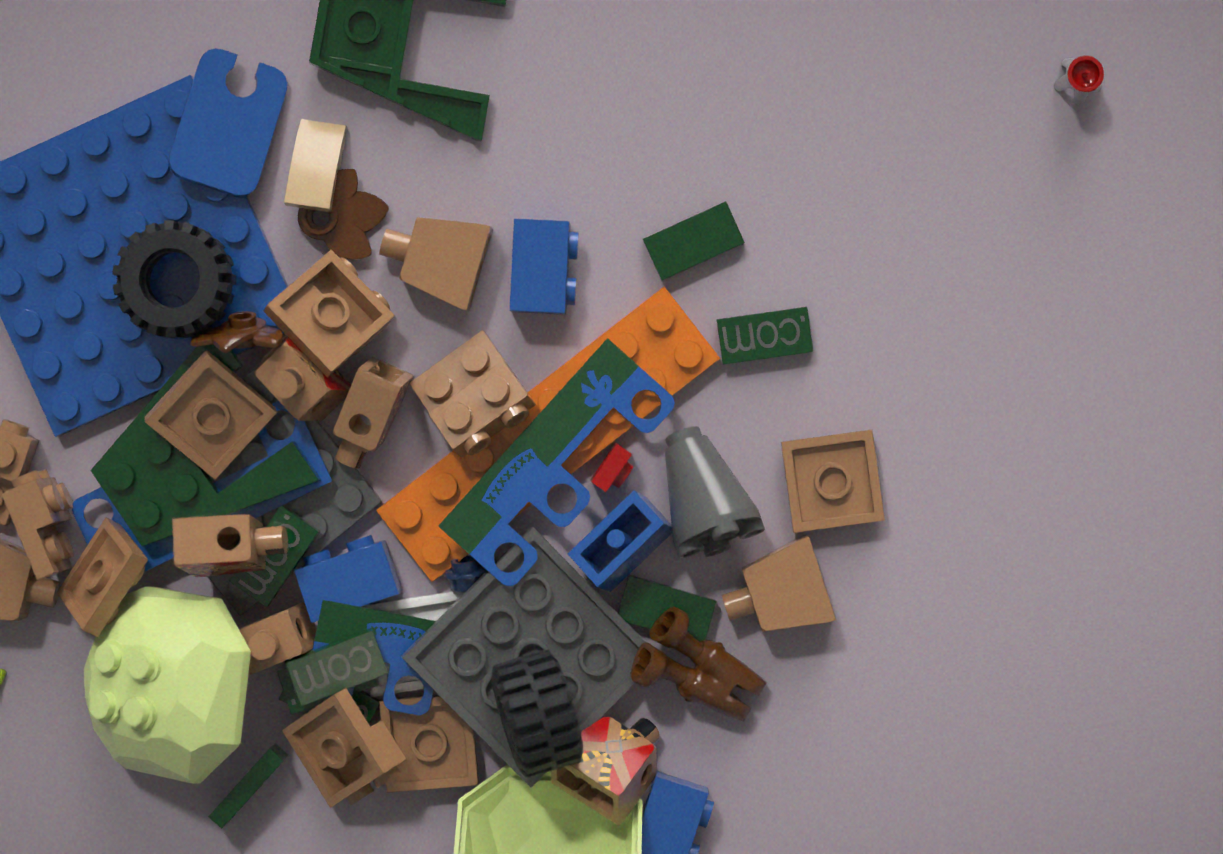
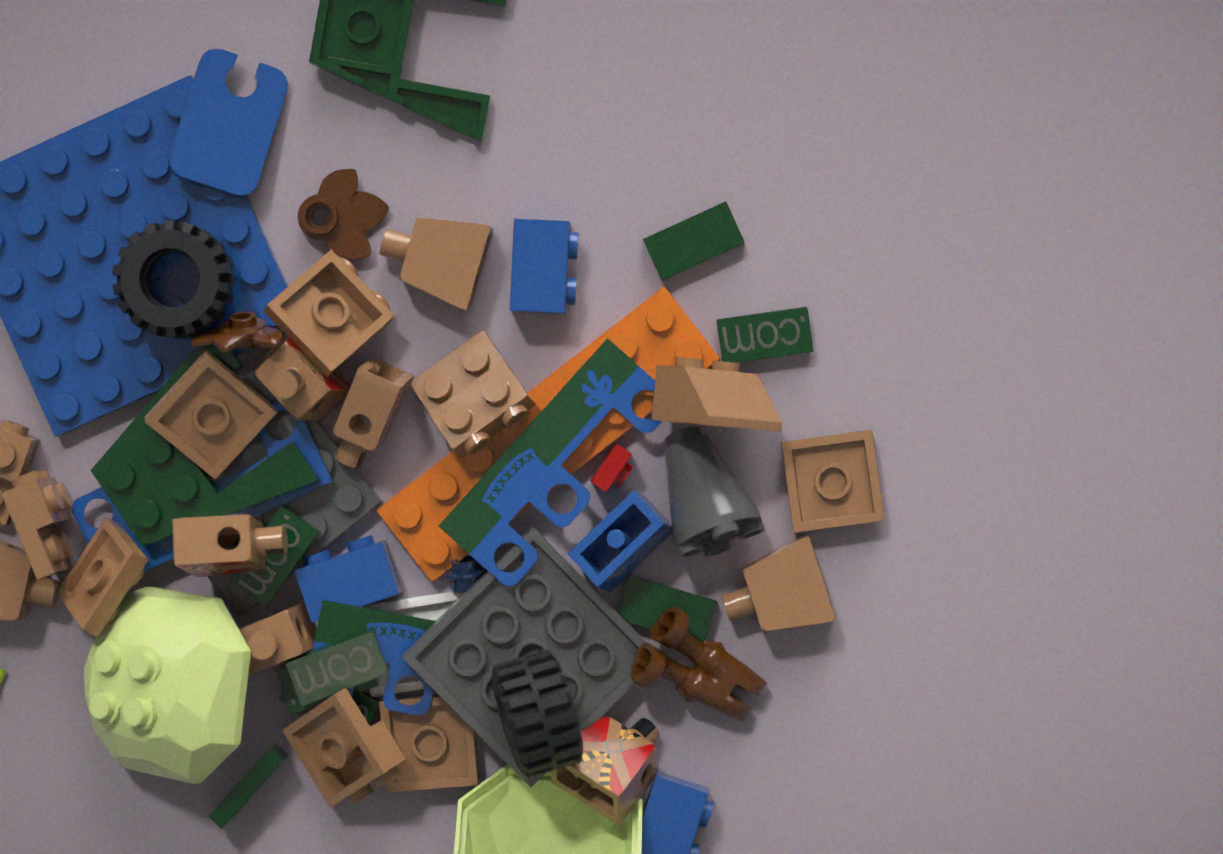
(315, 165): tan slope -> none
(712, 396): none -> medium nougat slope
(1082, 75): red piece -> none

